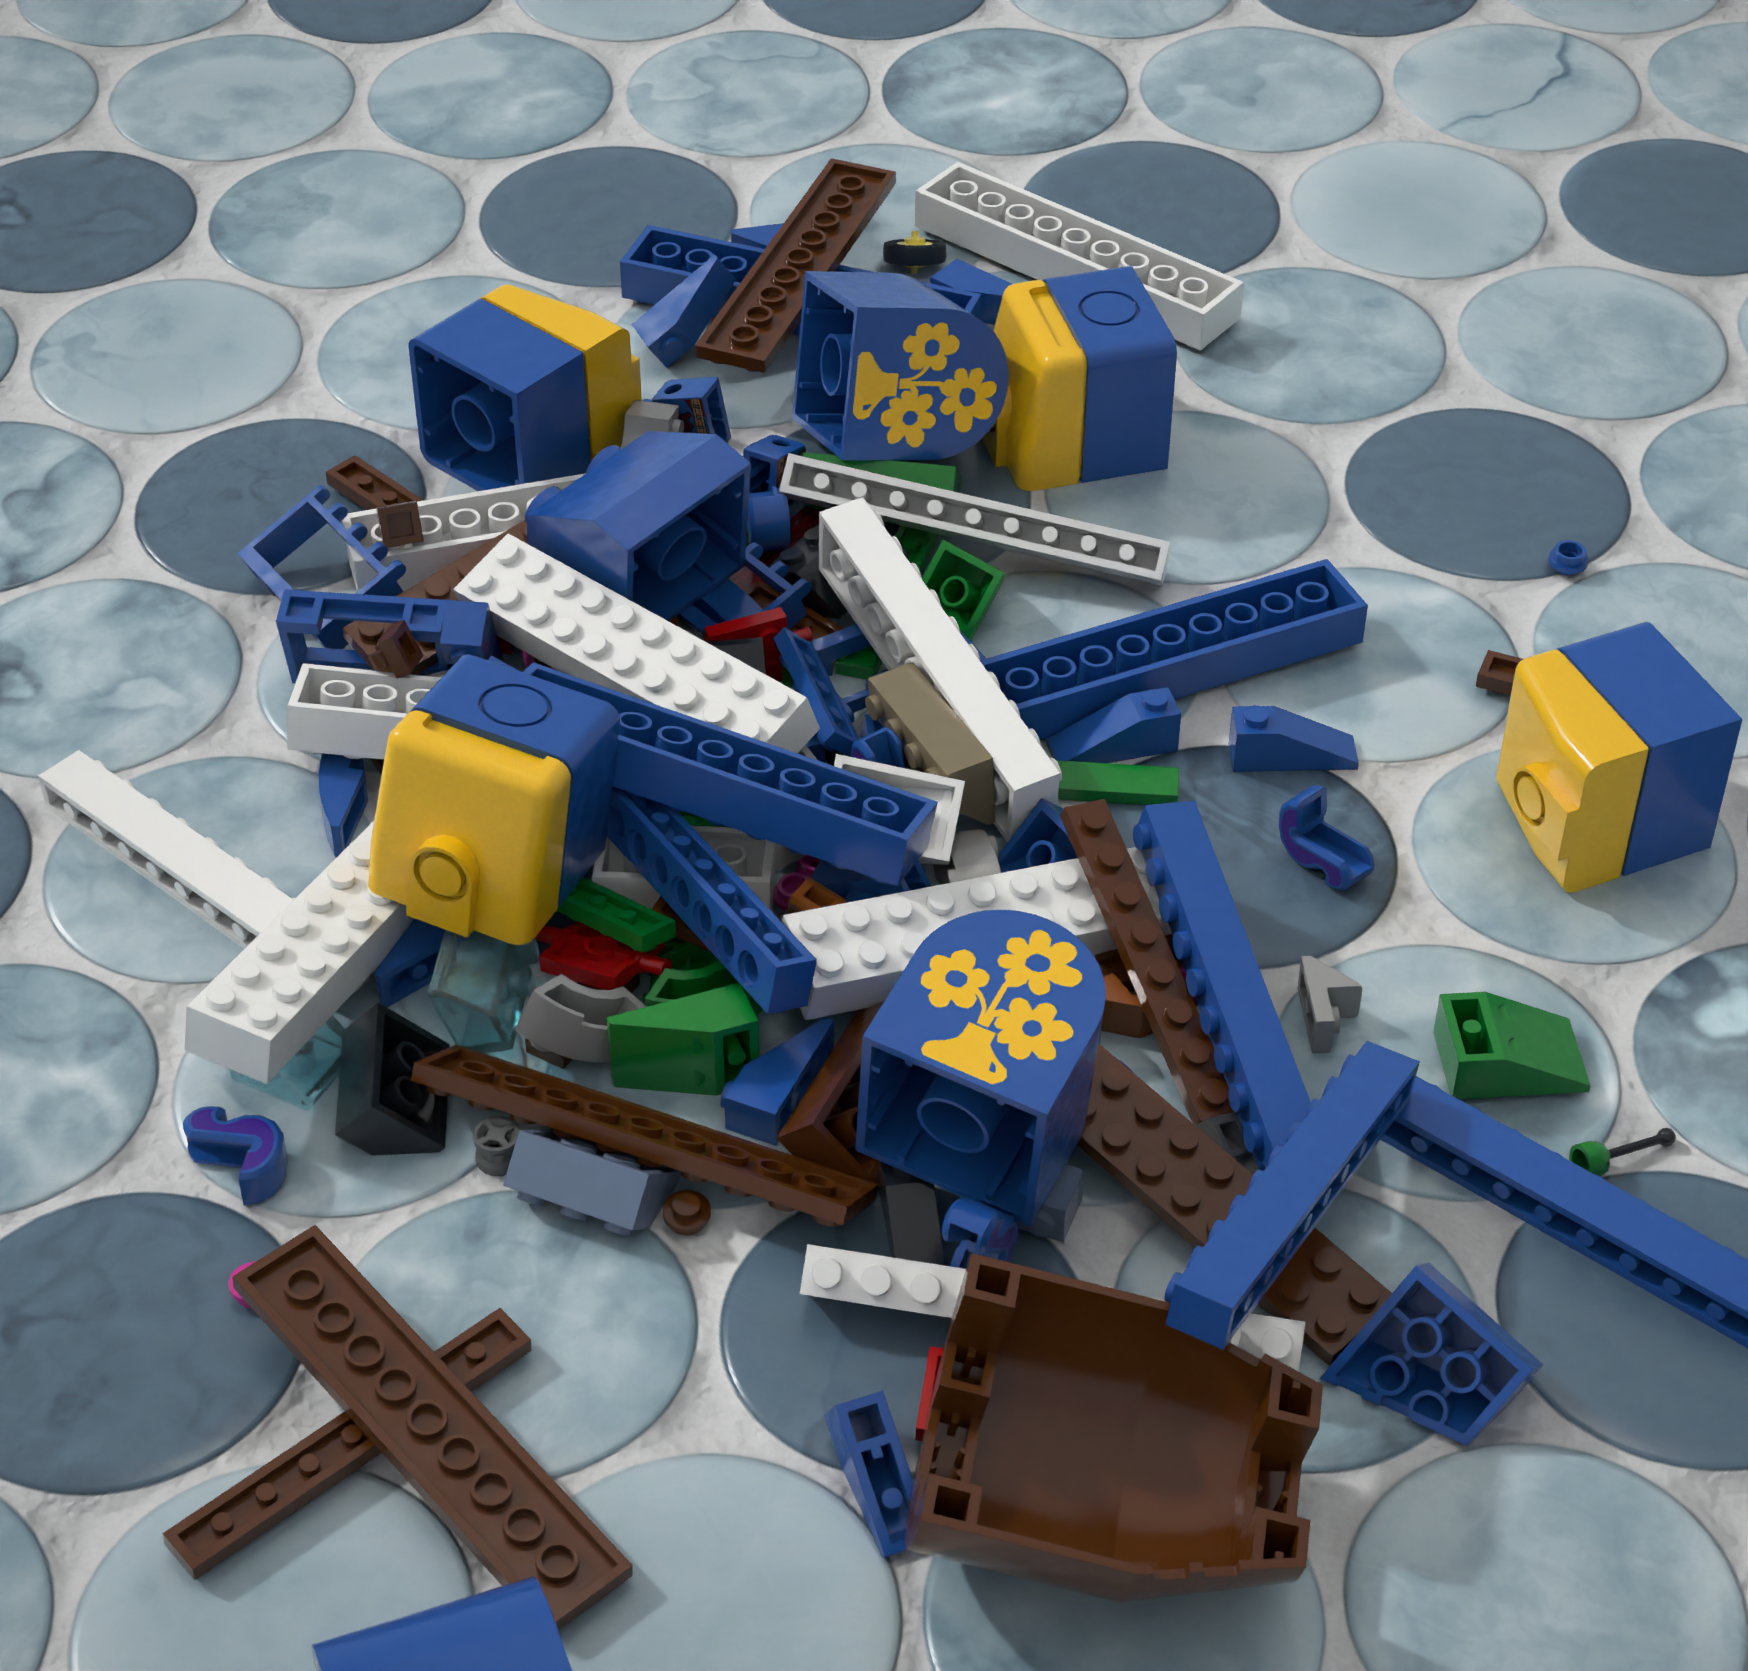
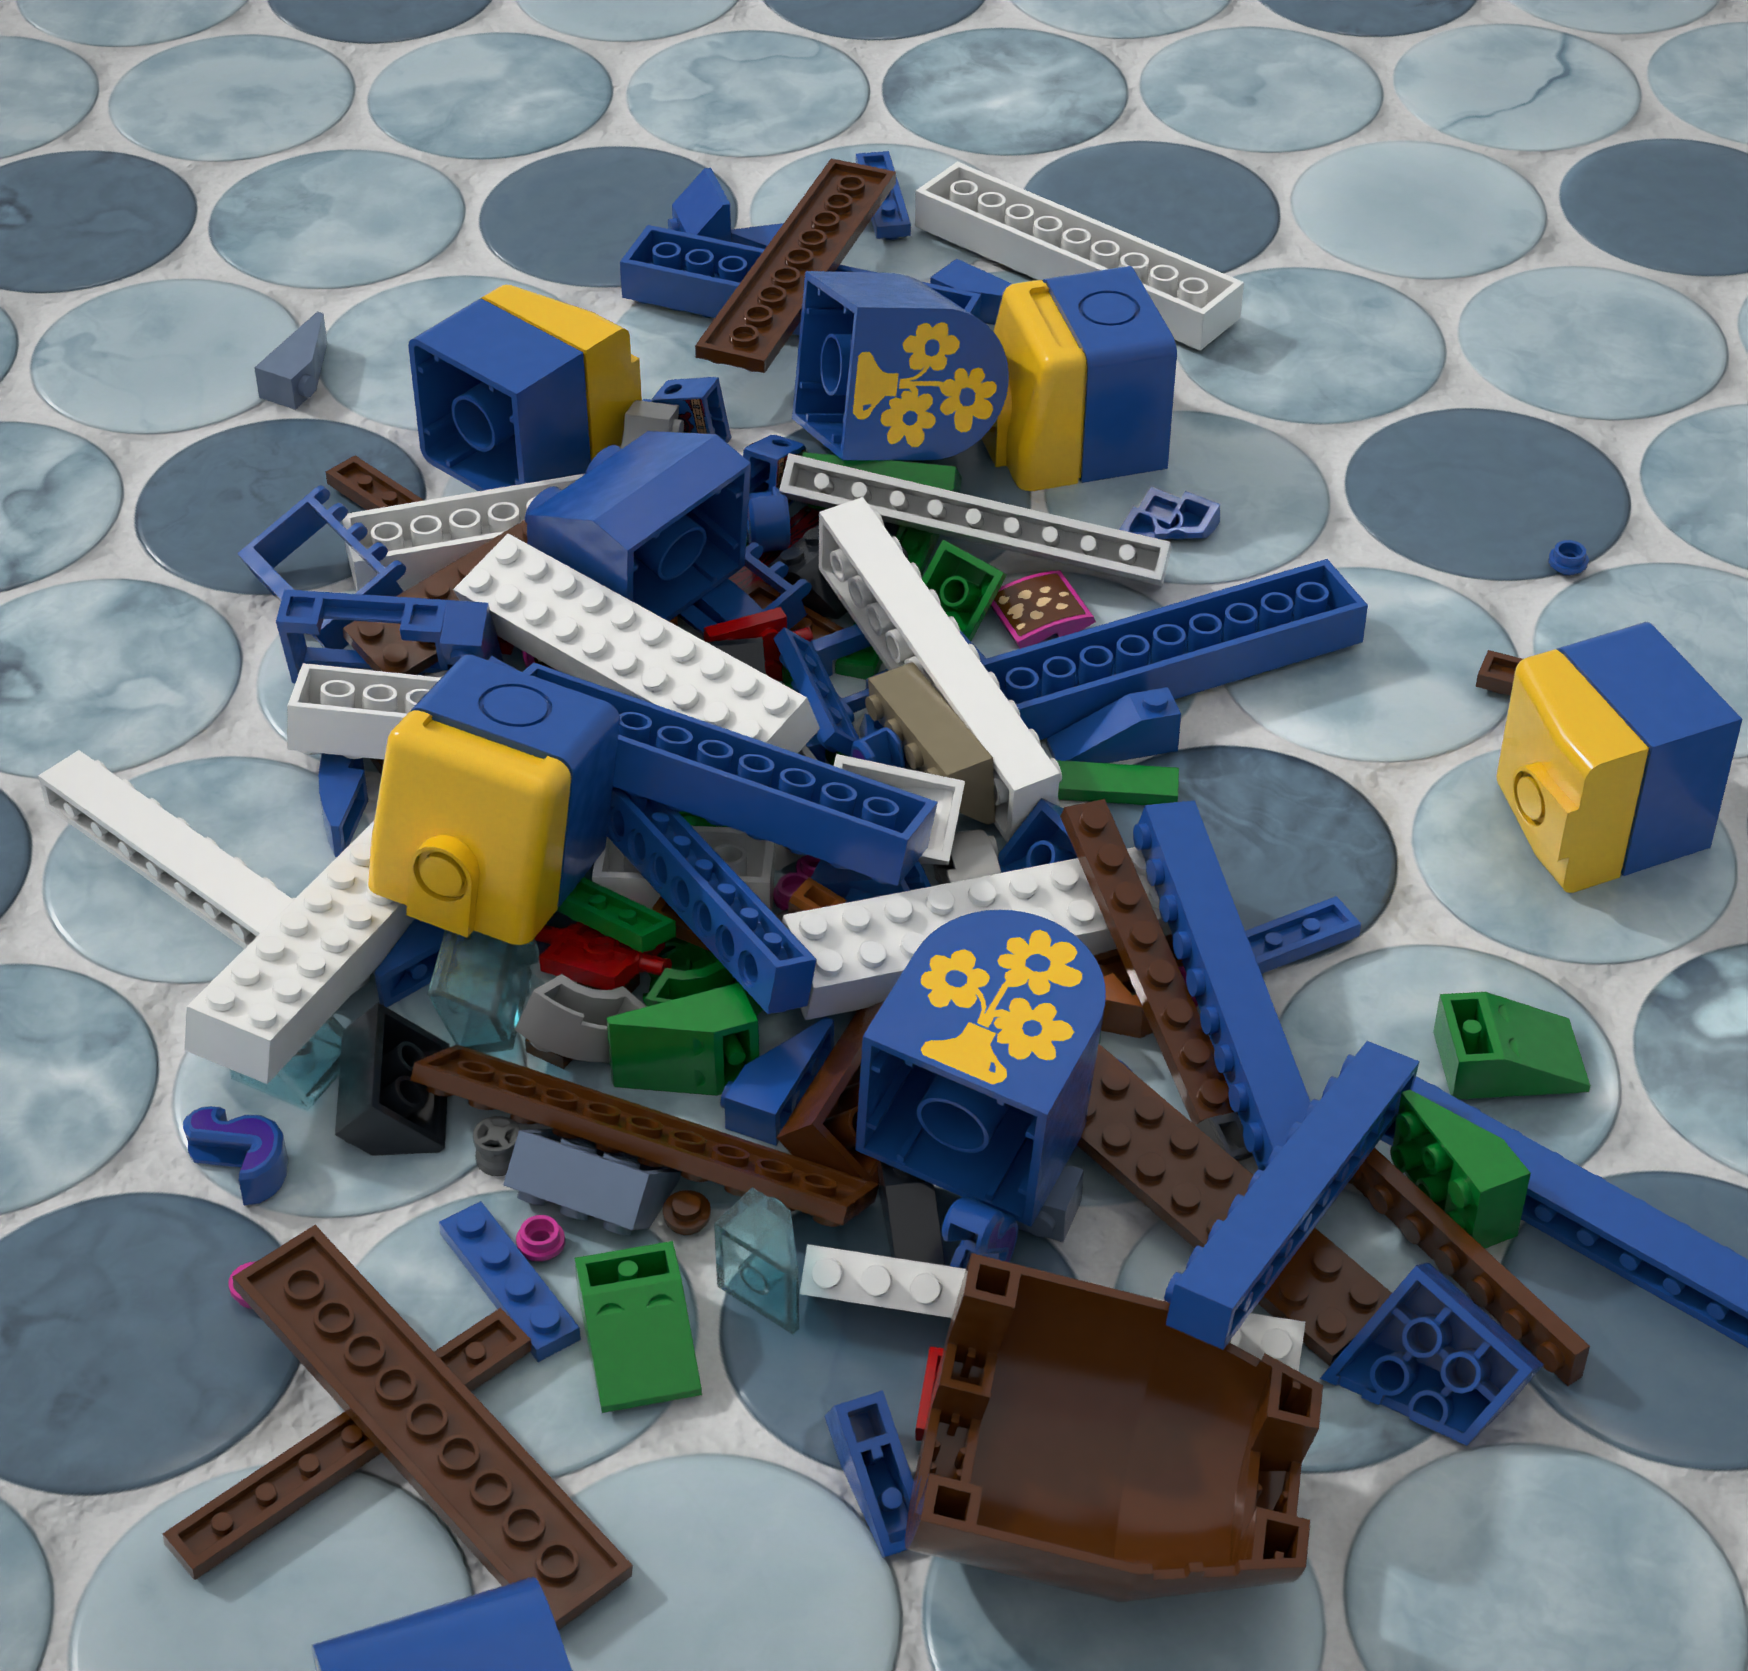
(294, 367): none -> sand blue slope
(396, 649): reddish brown tile -> none
(399, 524): reddish brown tile -> none
(509, 1279): none -> blue plate
(540, 1238): none -> dark pink plate
(637, 1326): none -> green slope
(684, 312): blue slope -> none
(702, 209): none -> blue slope
(759, 1258): none -> clear light blue slope
(892, 217): none -> blue plate
(914, 252): black wheel -> none
(1040, 607): none -> slope
(1173, 517): none -> blue slope
(1283, 741): blue slope -> none
(1302, 933): none -> blue plate
(1319, 844): blue animal -> none
(1324, 1000): light grey slope -> none
(1461, 1168): none -> green slope
(1472, 1267): none -> reddish brown plate
(1596, 1157): hinge -> none

